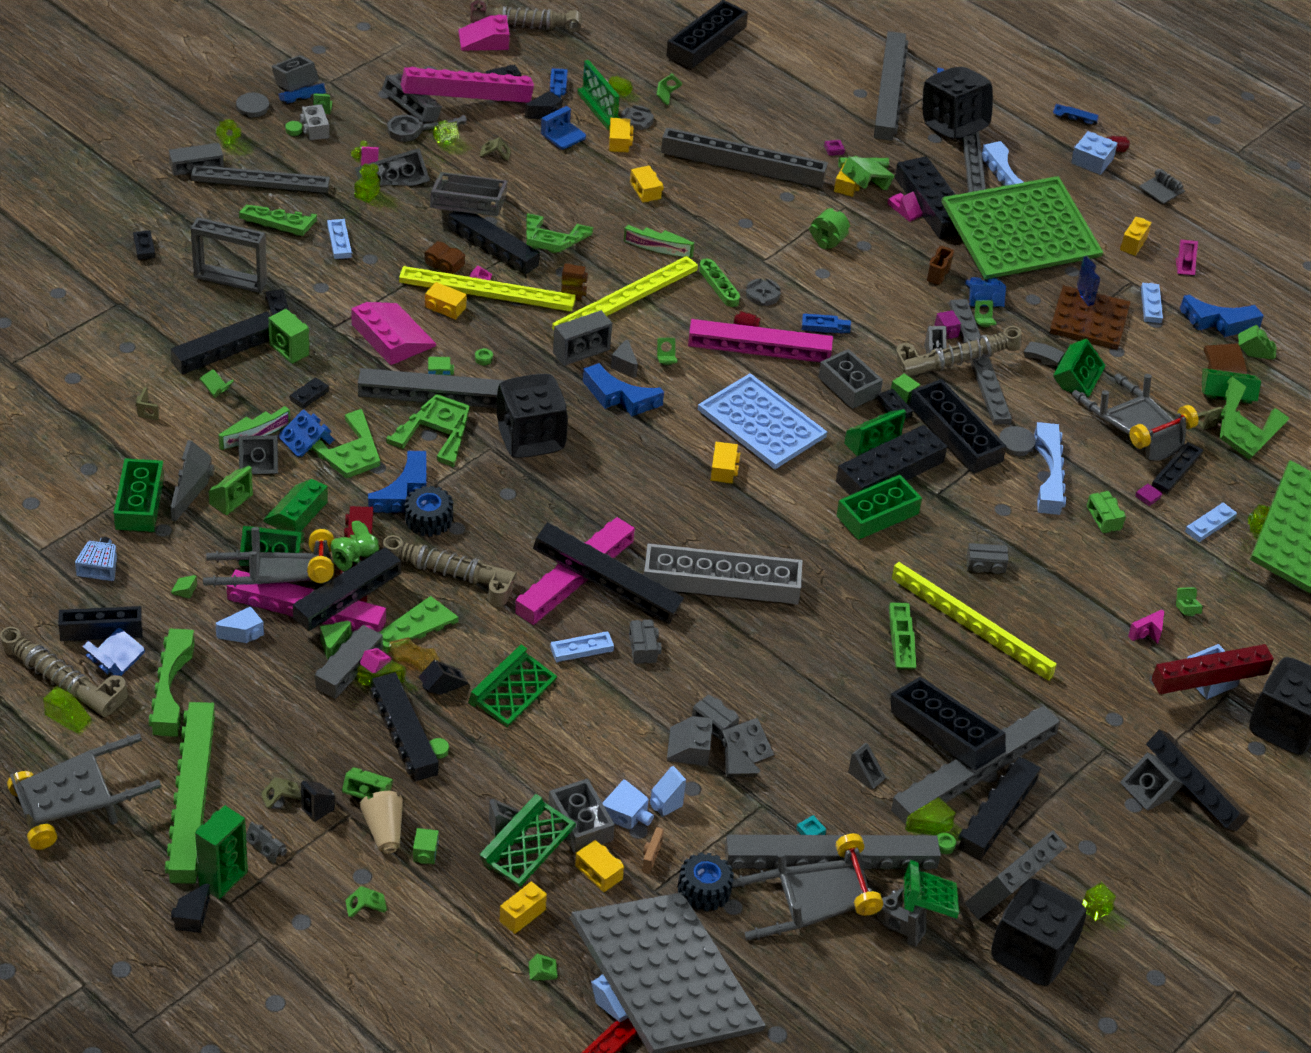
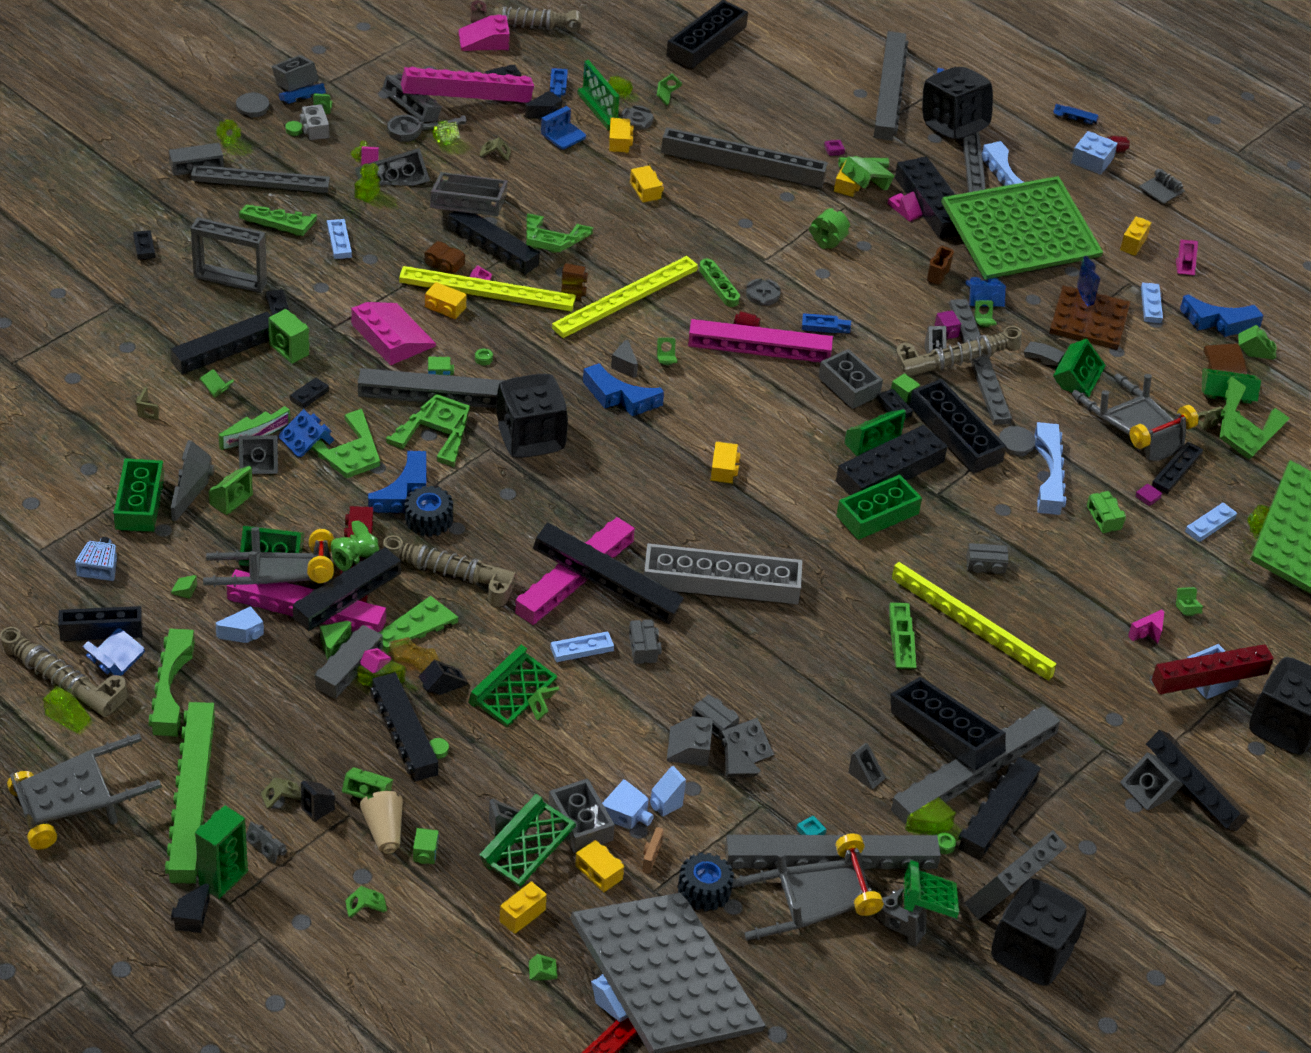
(298, 506): green slope -> none
(540, 695): none -> bright green bracket
(582, 337): dark grey brick -> none
(659, 242): slope -> none
(762, 421): light blue plate -> none
(1099, 901): clear neon green brick -> none

